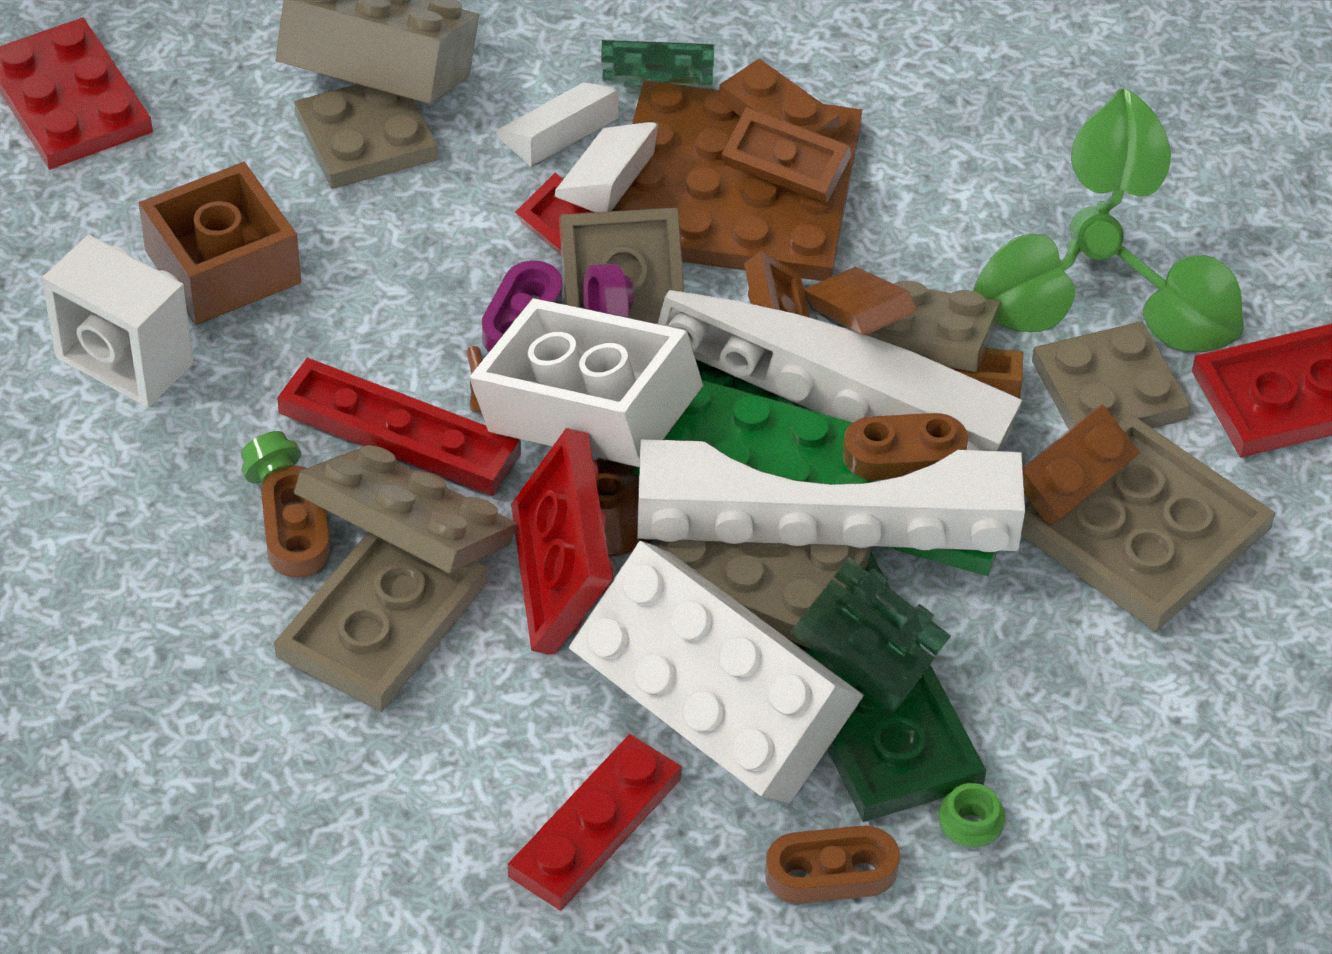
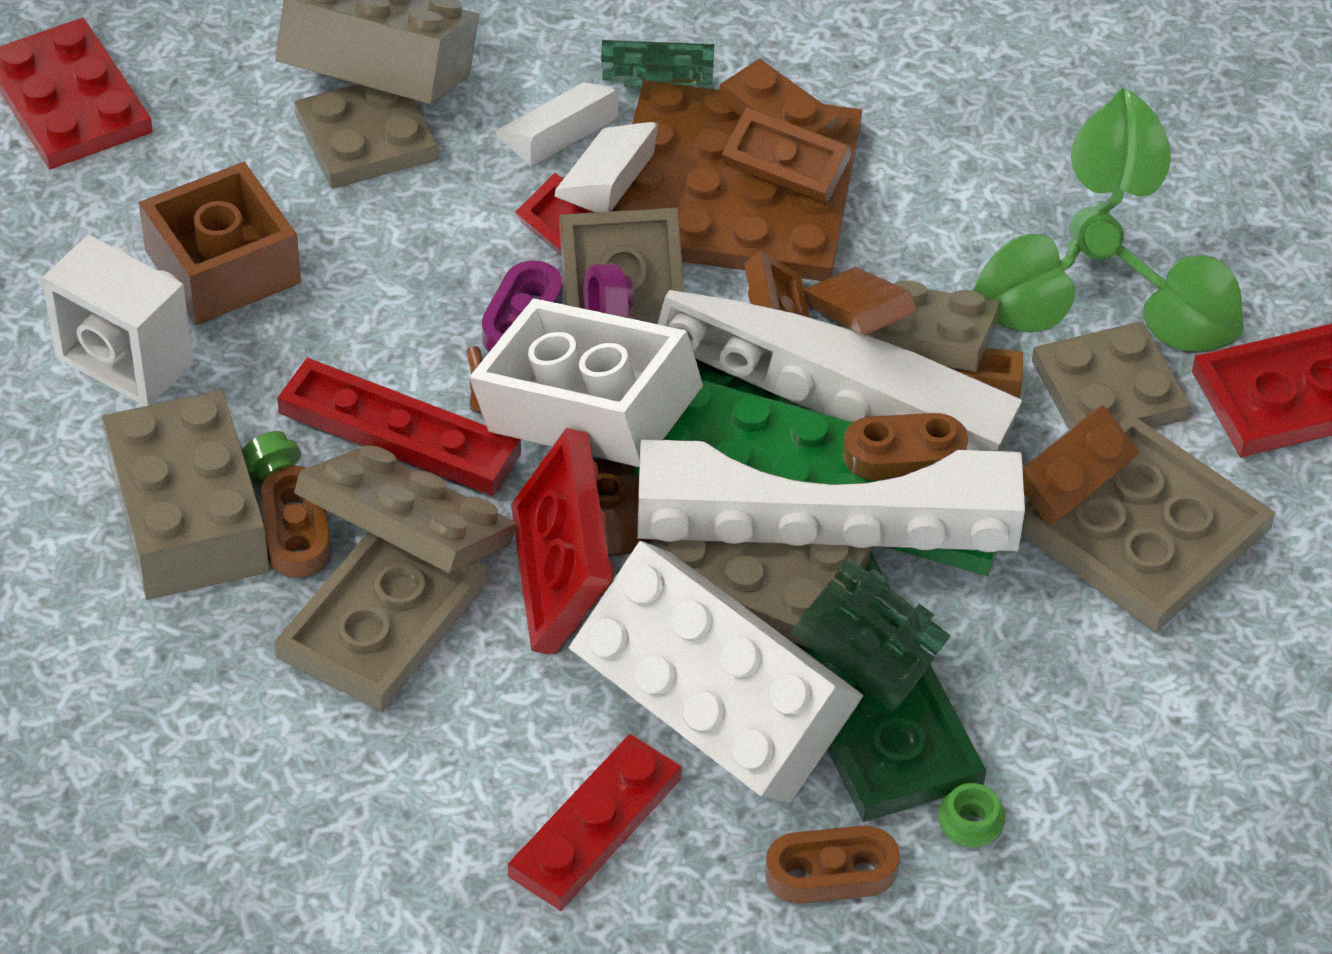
(185, 494): none -> dark tan brick

